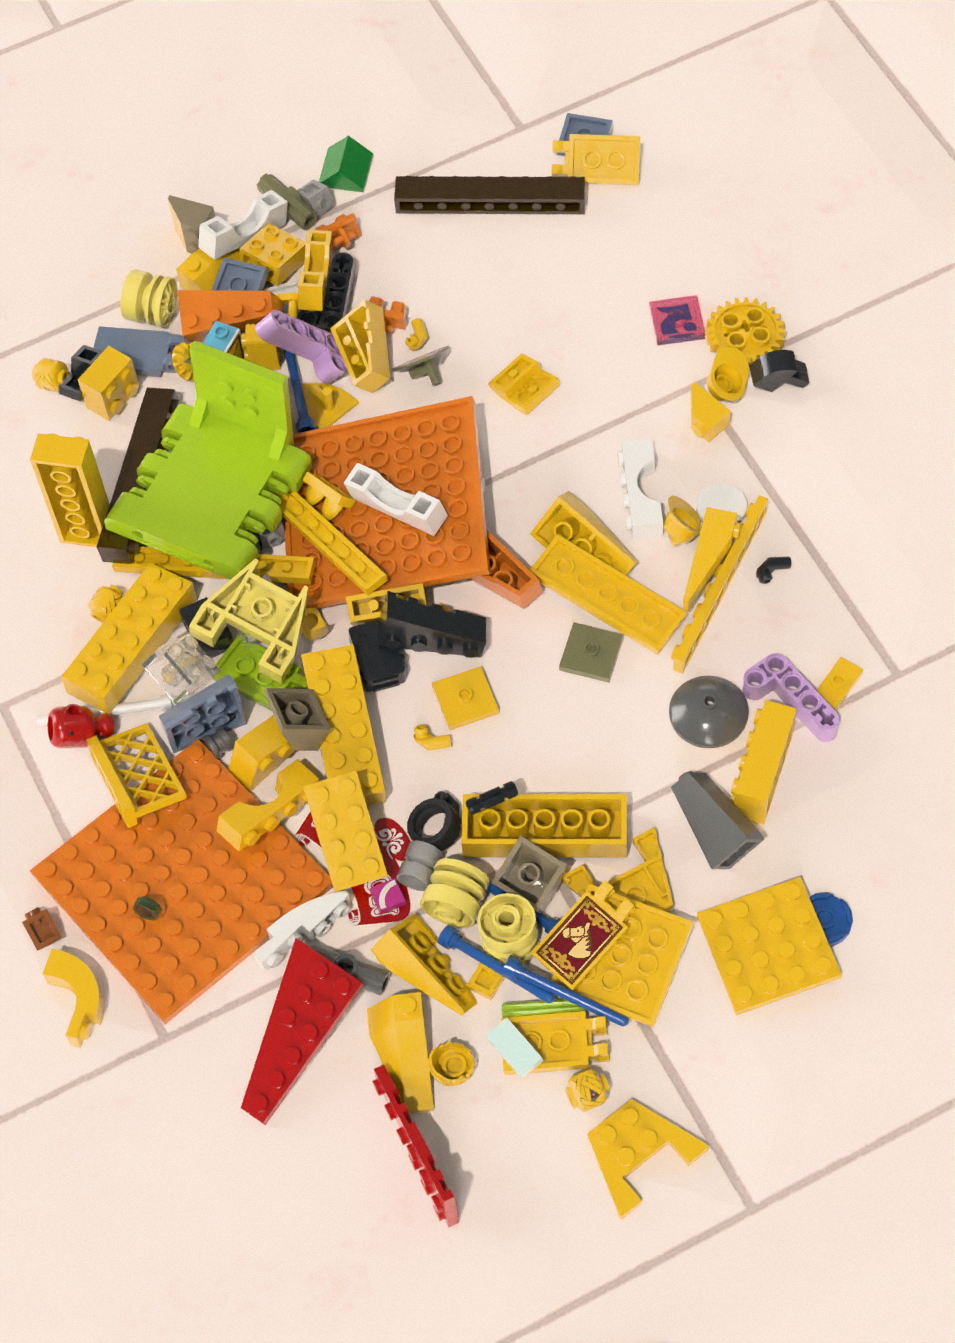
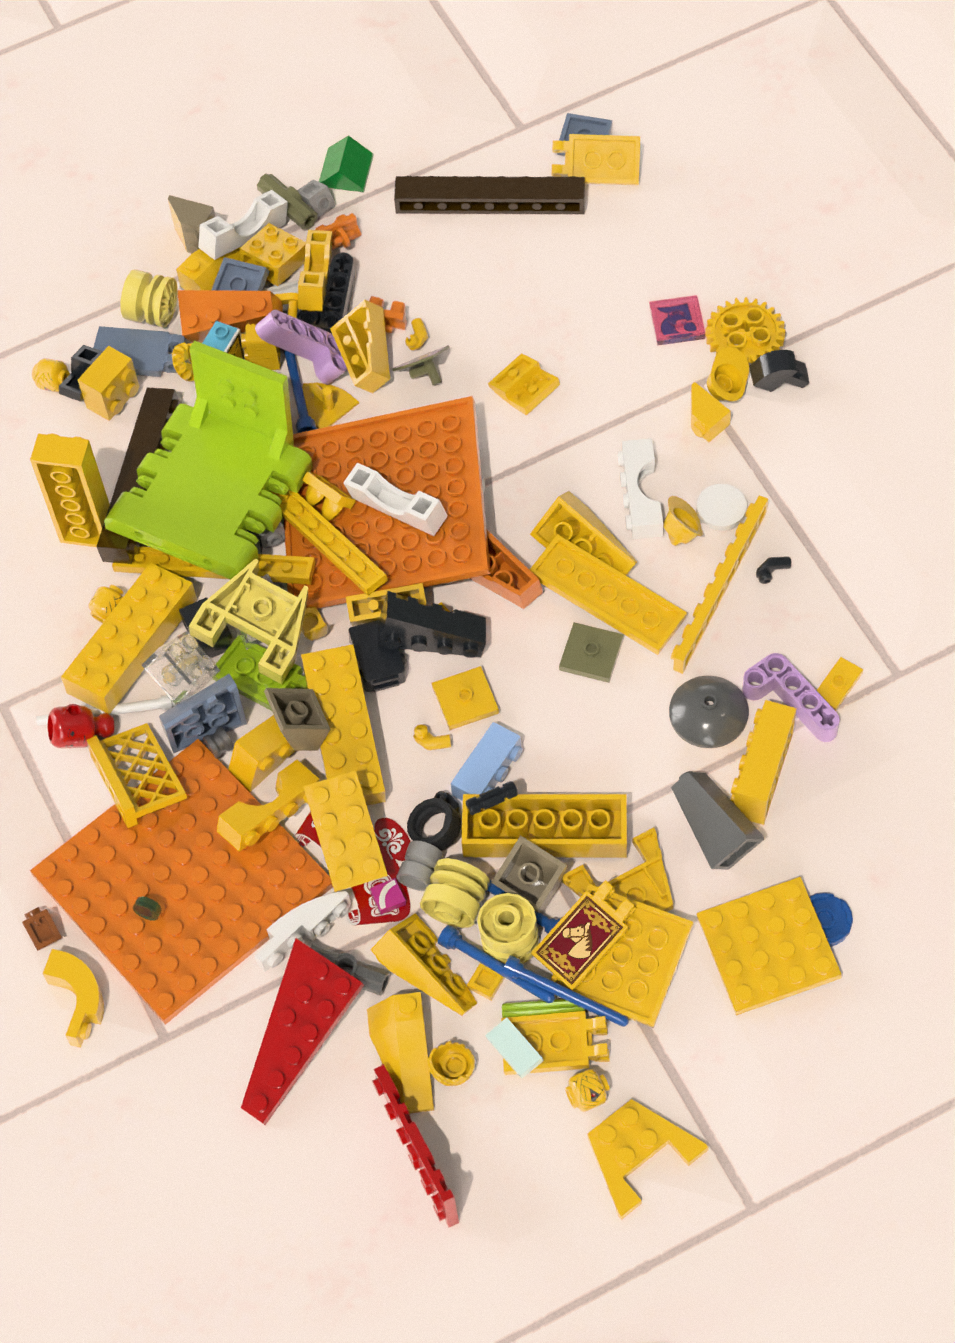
(487, 762): none -> light blue brick
(713, 544): yellow wedge -> none

